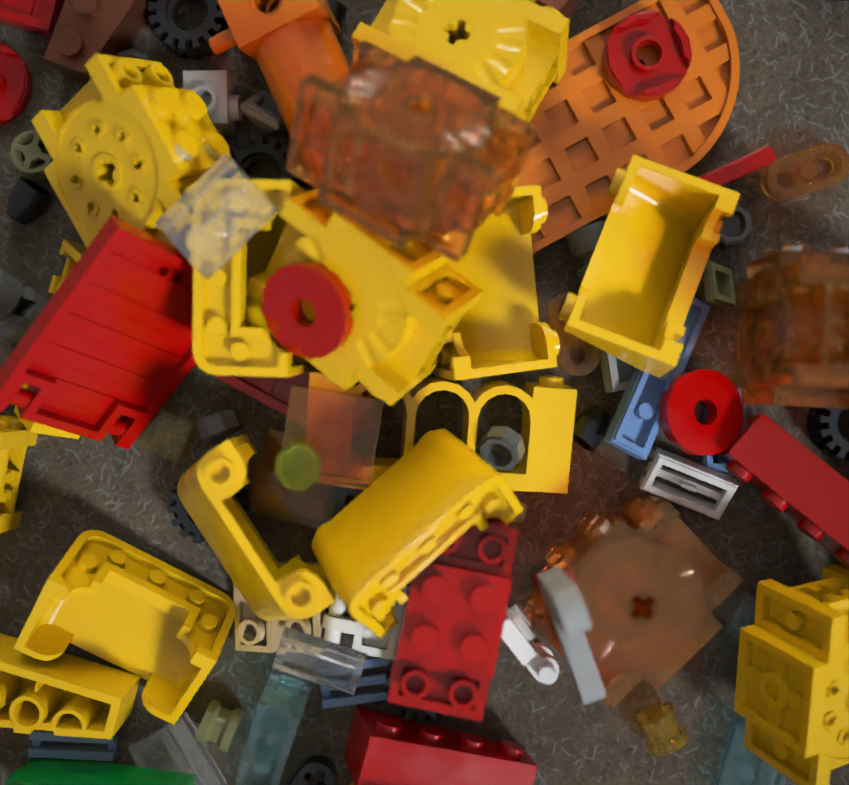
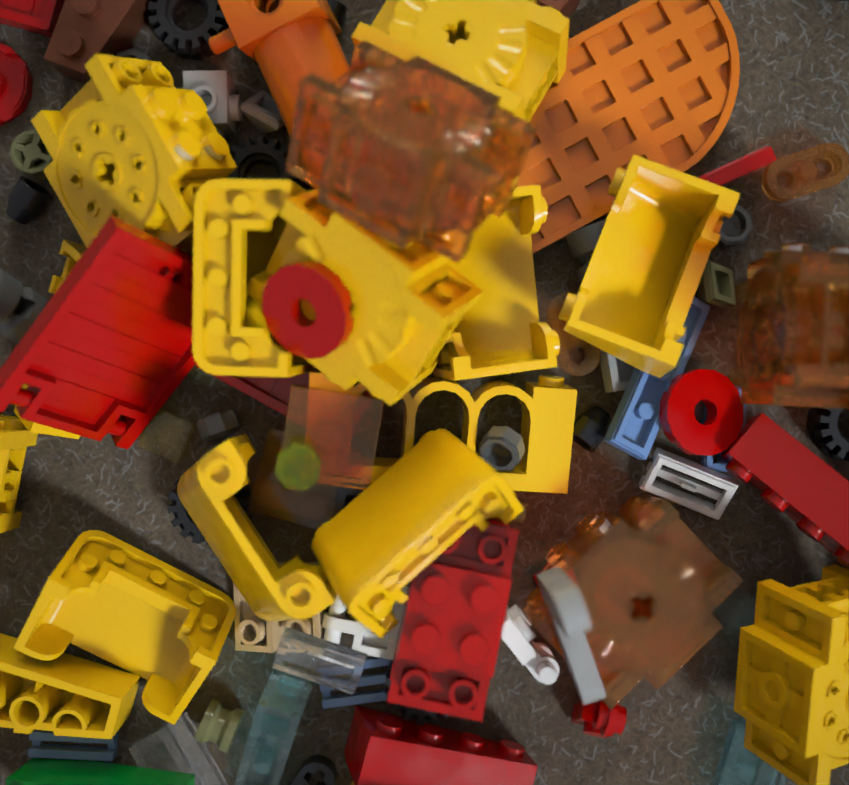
(216, 216): clear plate -> none
(599, 718): none -> red plate
(632, 77): red tile -> none
(661, 729): clear yellow wheel -> none

